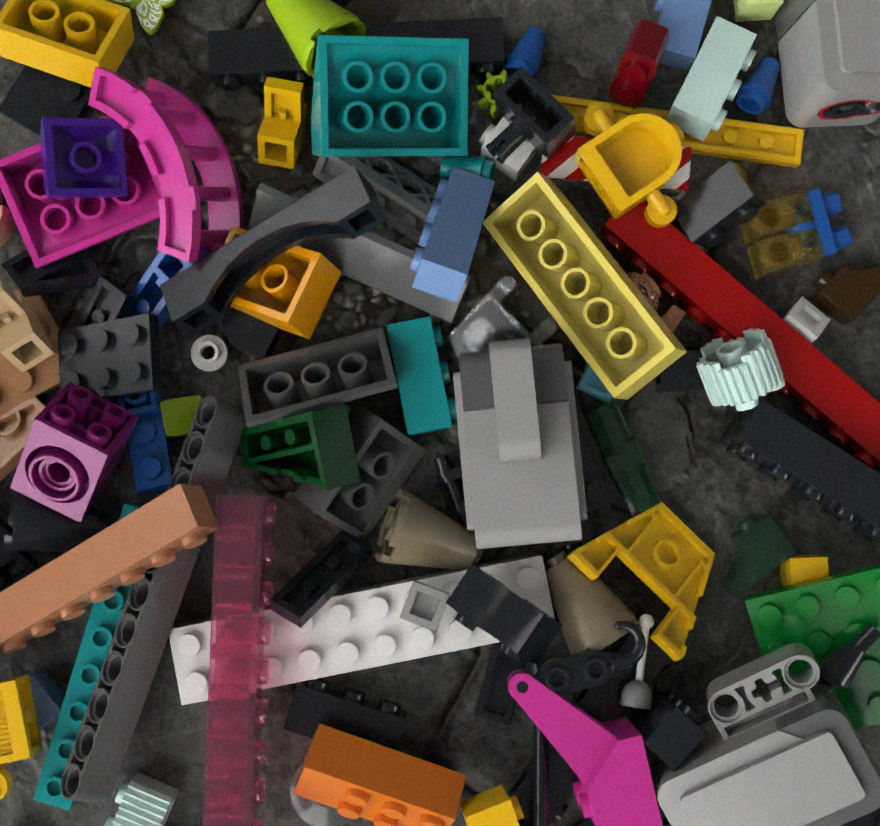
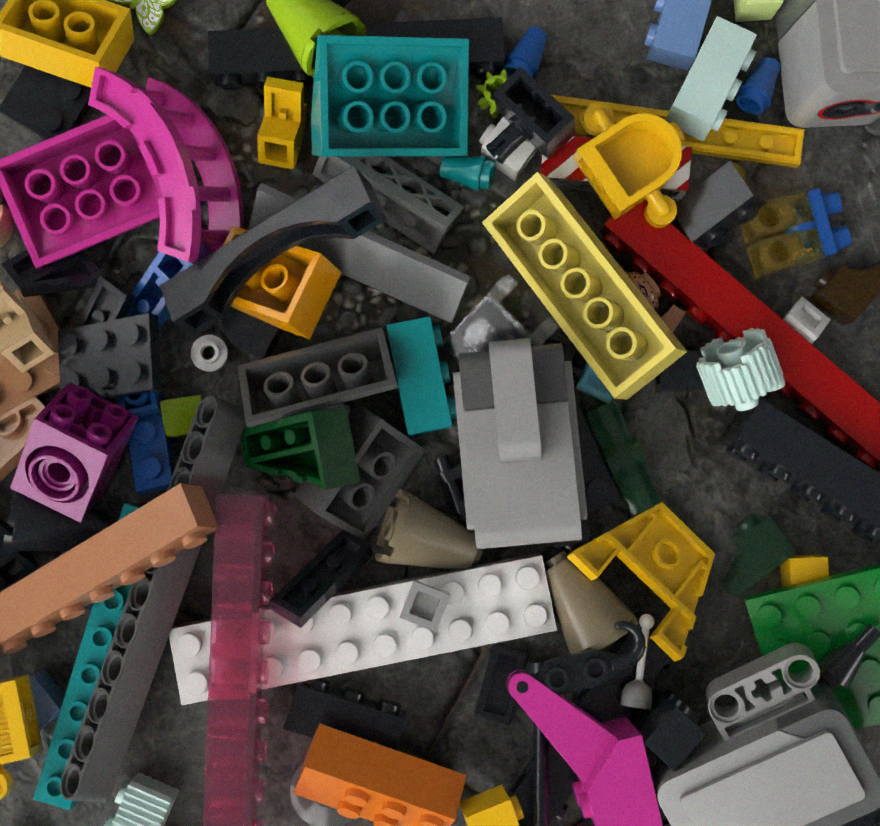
(83, 158): dark purple slope -> none
(453, 236): medium blue brick -> none
(503, 614): black brick -> none
(639, 63): dark red brick -> none

